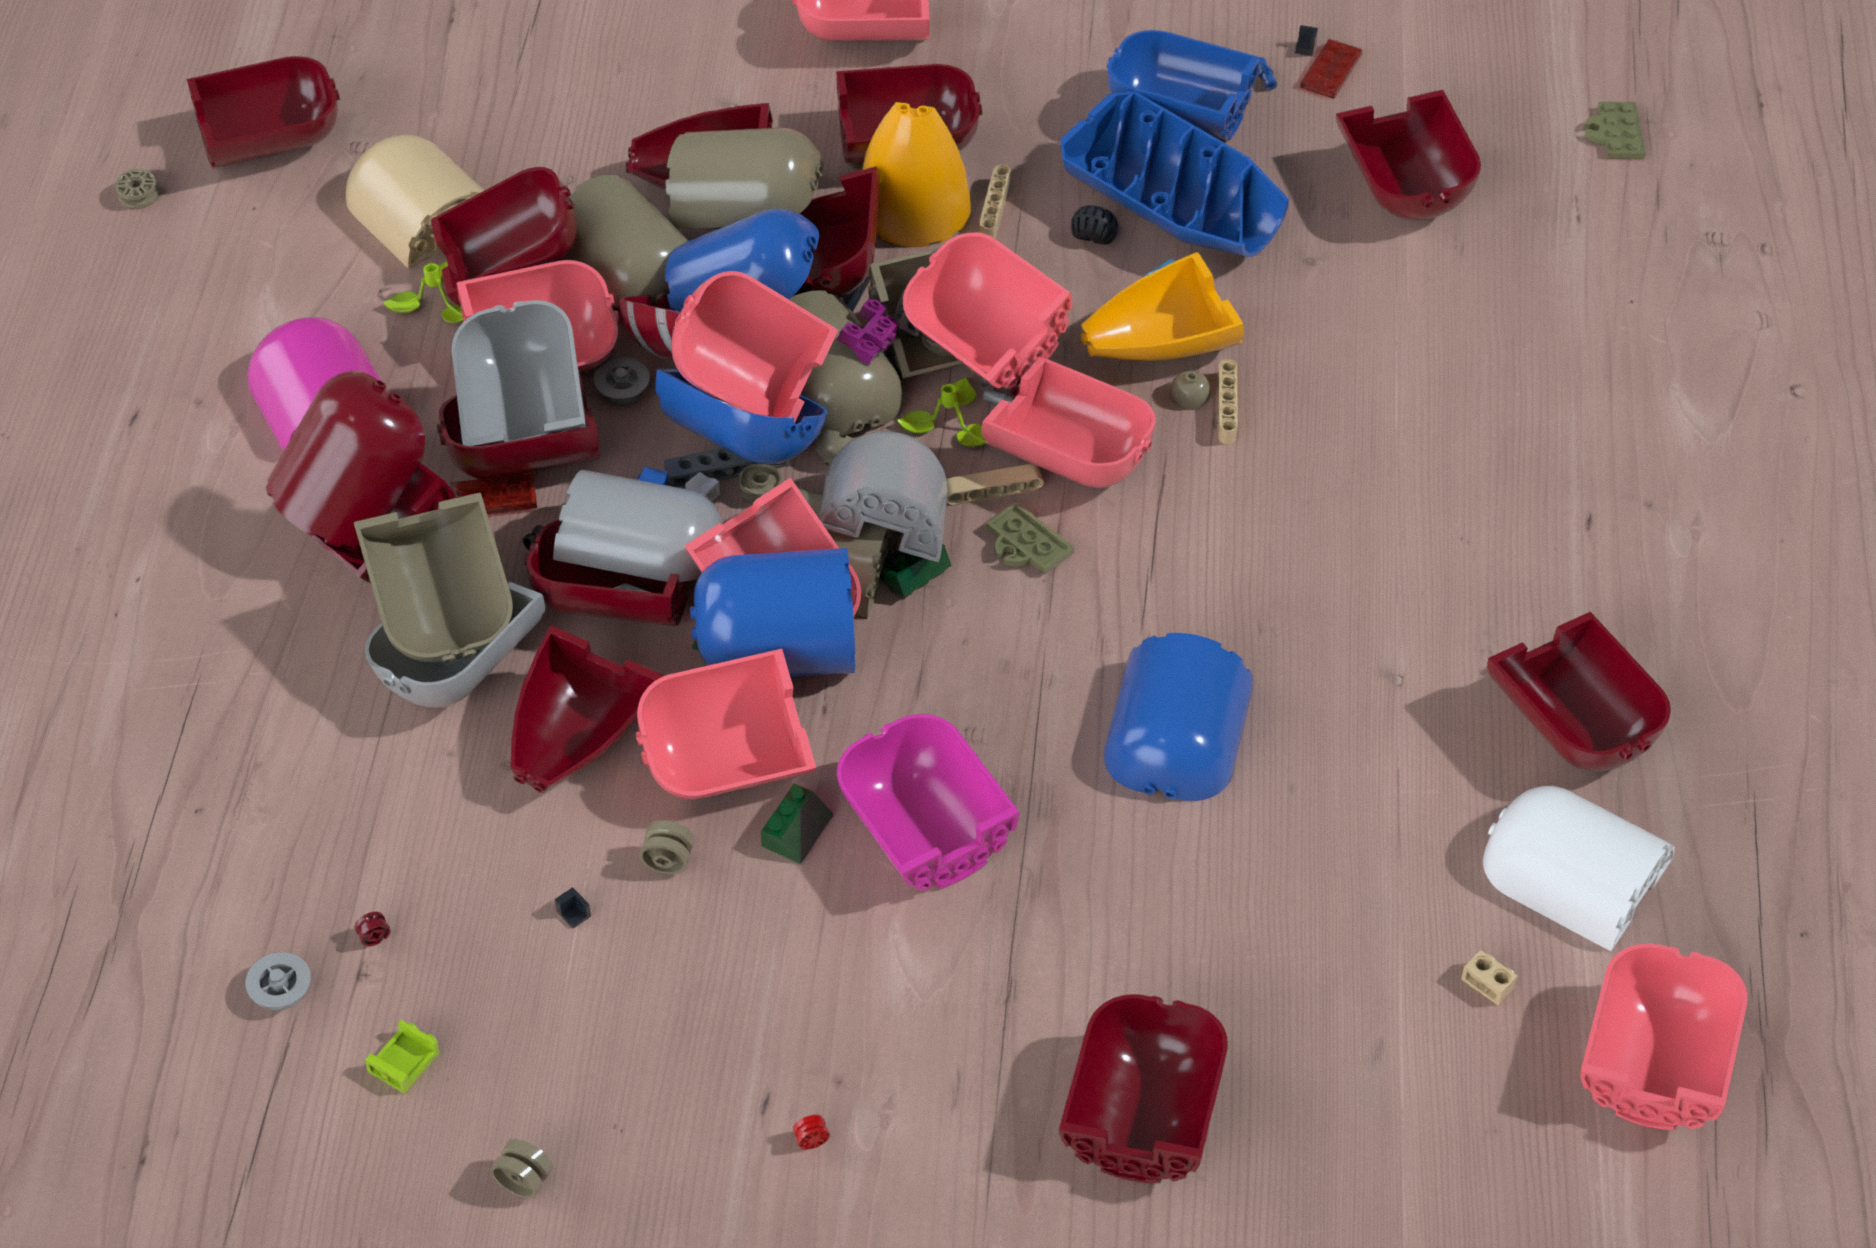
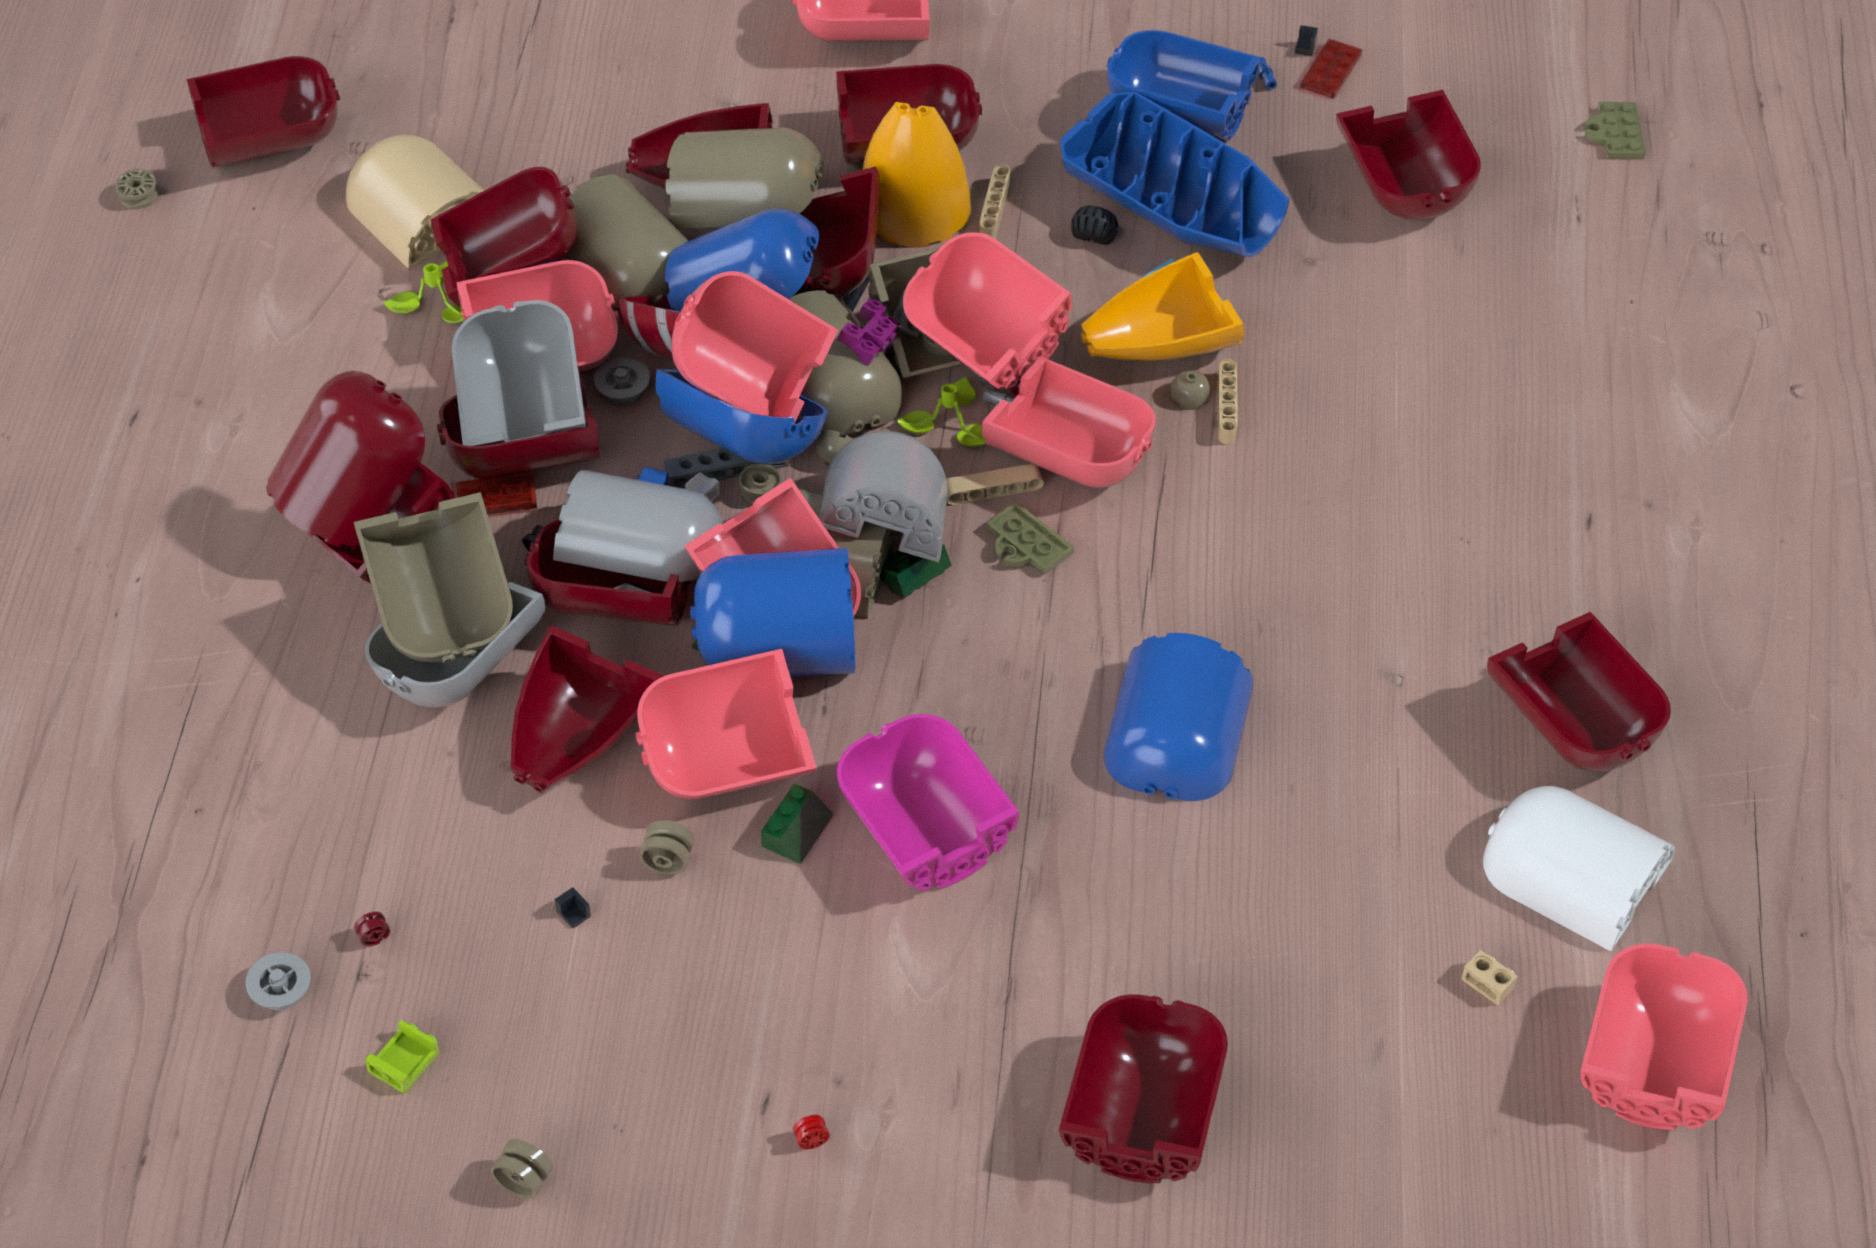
(294, 365): dark pink cylinder -> none

